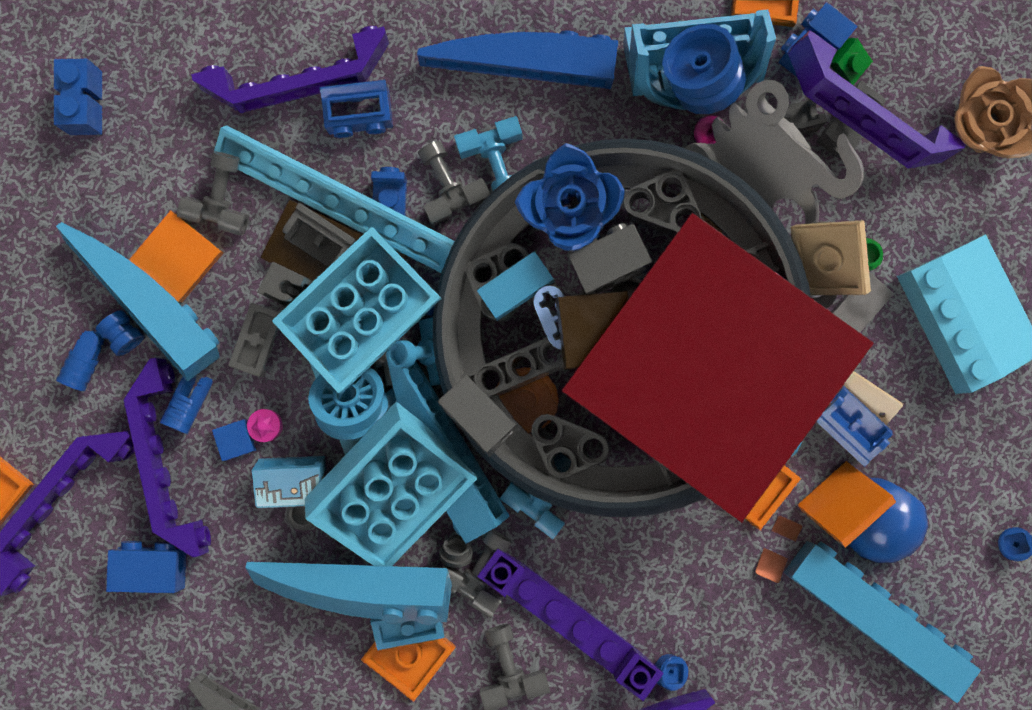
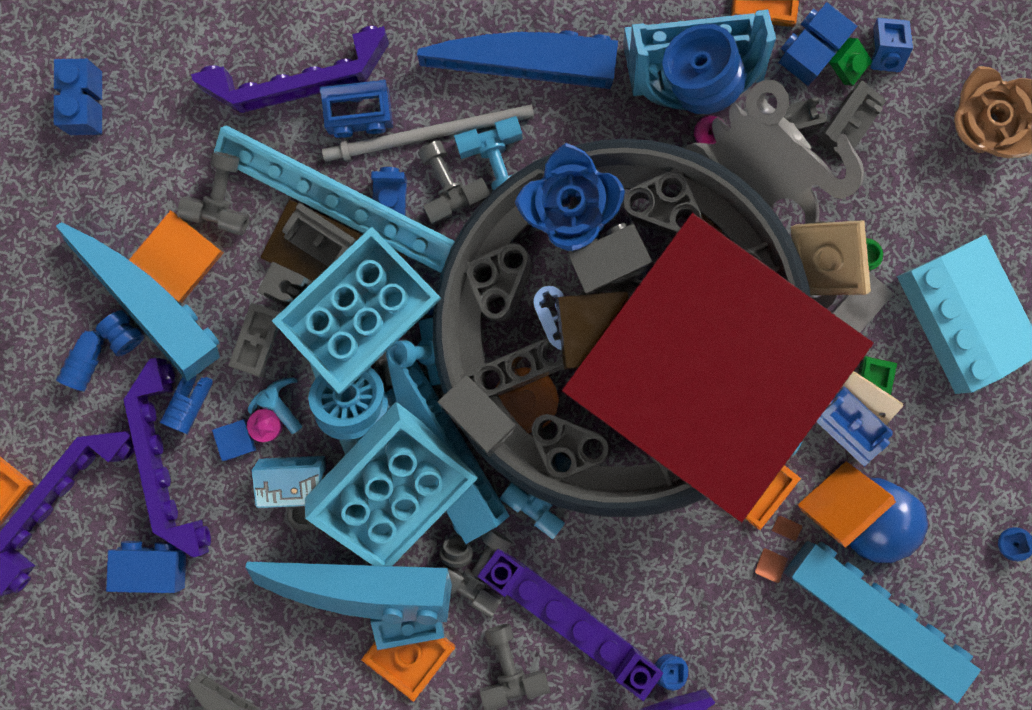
(270, 400): none -> dark azure plant
(346, 150): none -> light grey bar
(515, 285): dark azure tile -> none
(811, 62): dark purple slope -> none
(878, 372): none -> green tile
(892, 44): none -> blue bracket

